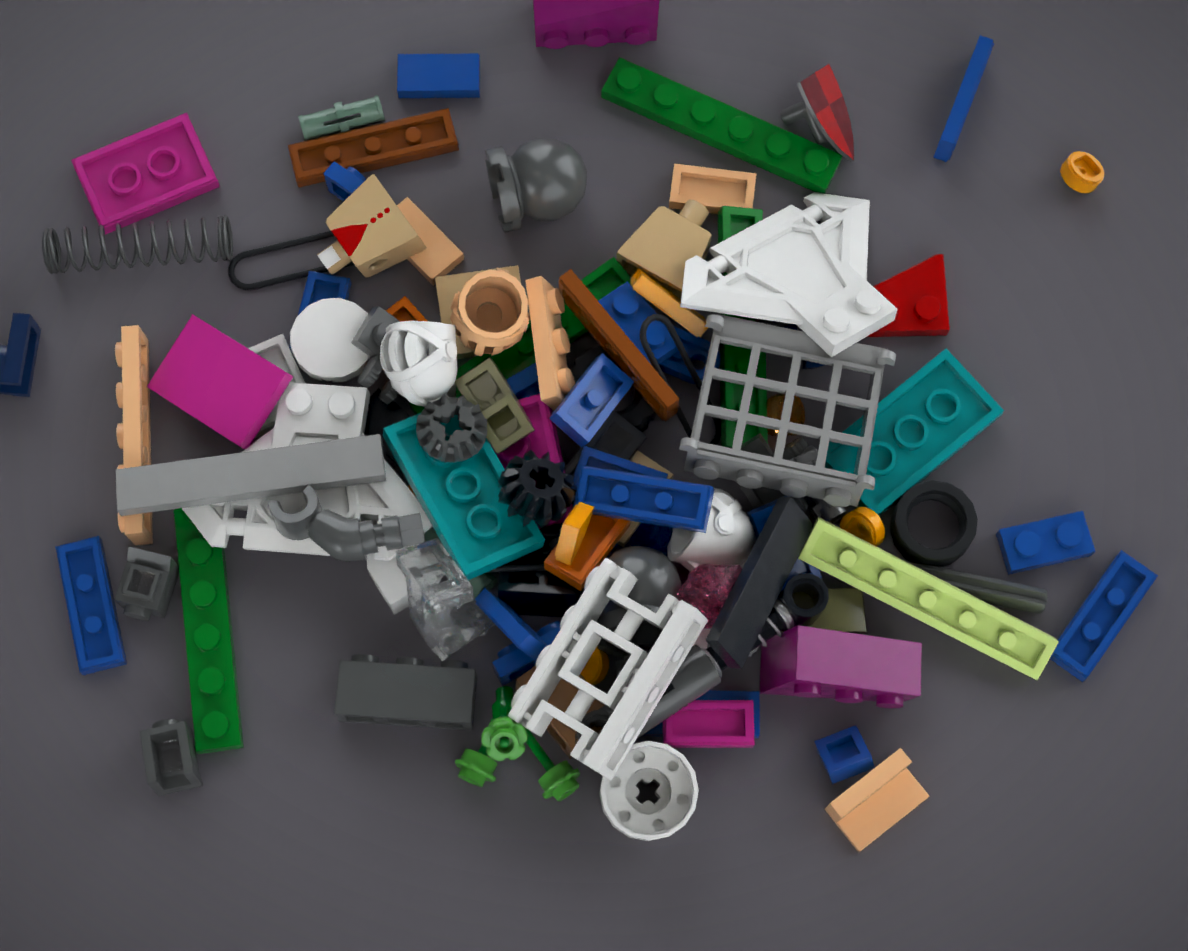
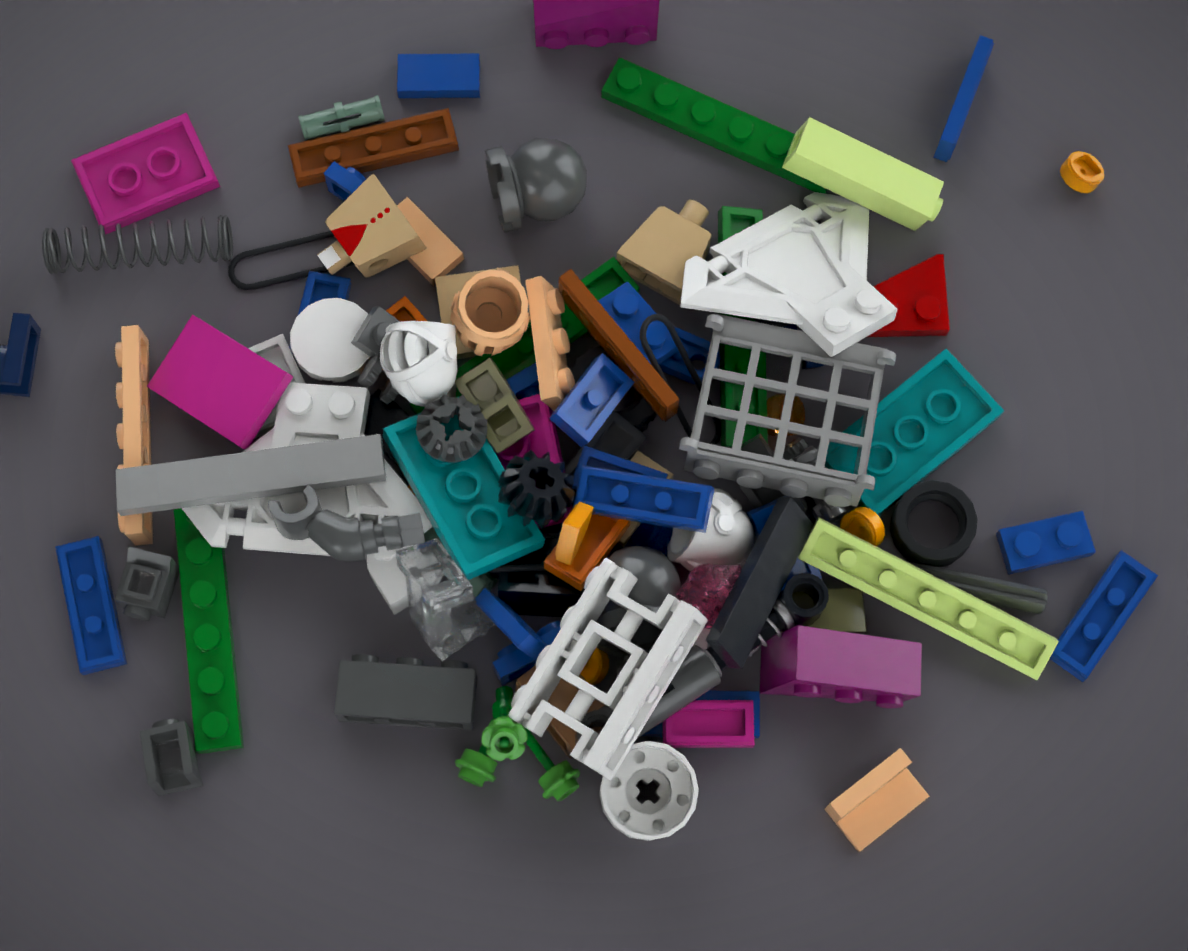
(667, 302): light orange tile -> none
(711, 187): light nougat tile -> none
(823, 111): shield -> none
(844, 754): blue plate -> none
(864, 175): none -> yellowish green brick

